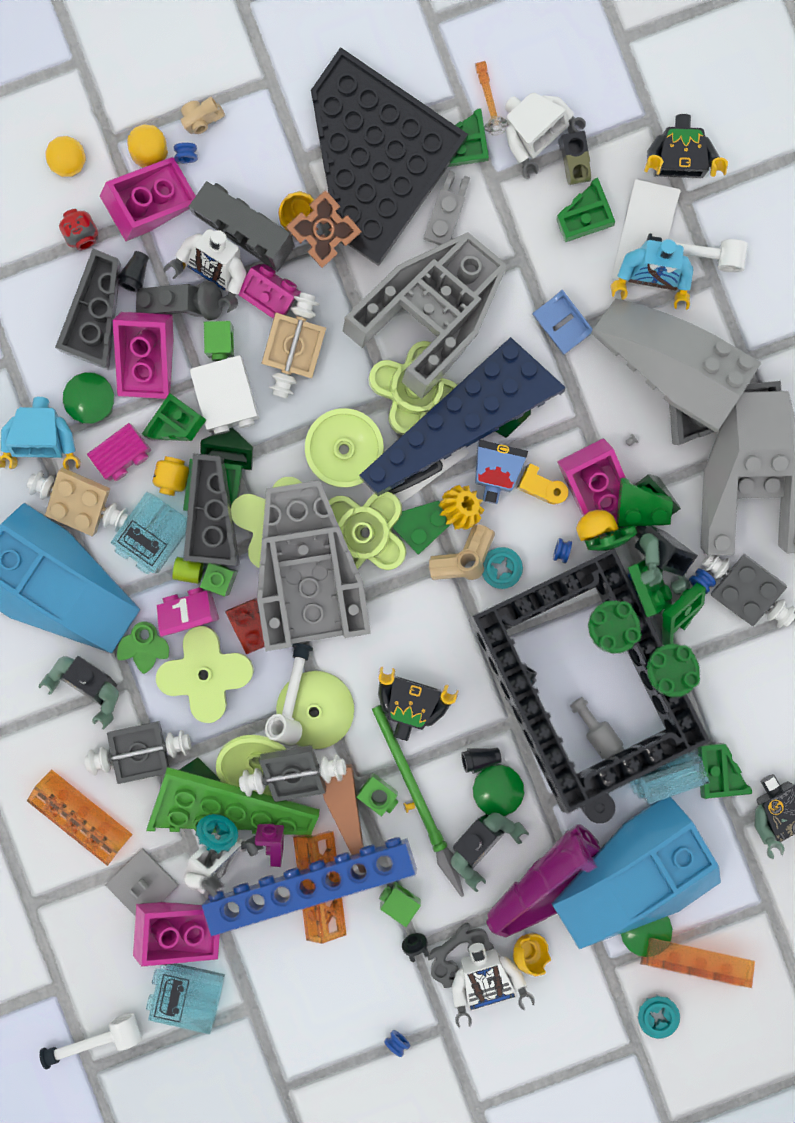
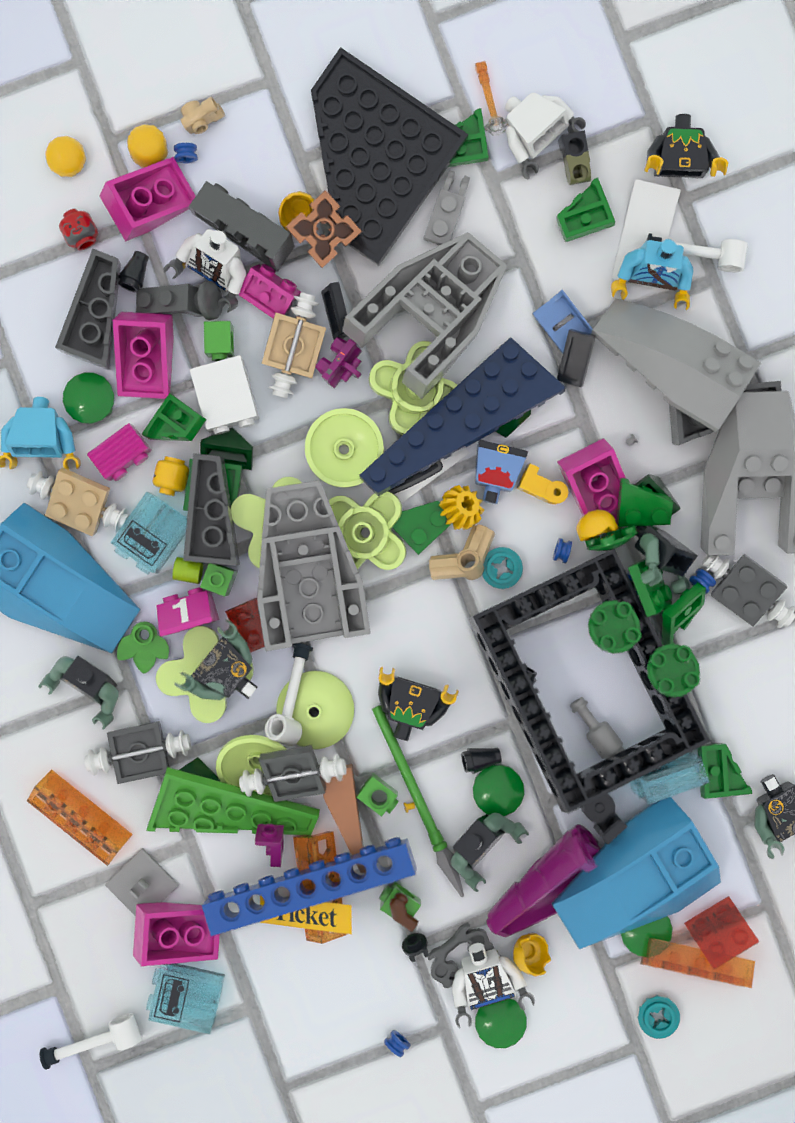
(208, 867): white torso -> none
(222, 669): none -> torso
(223, 826): teal gear -> none
(323, 917): none -> yellow sticker
(335, 309): none -> black tile
(343, 365): none -> magenta hips
(399, 912): none -> reddish brown arm
(501, 1023): none -> green dish
(576, 358): none -> black tile
(610, 830): none -> black tile
(721, 932): none -> clear red hinge

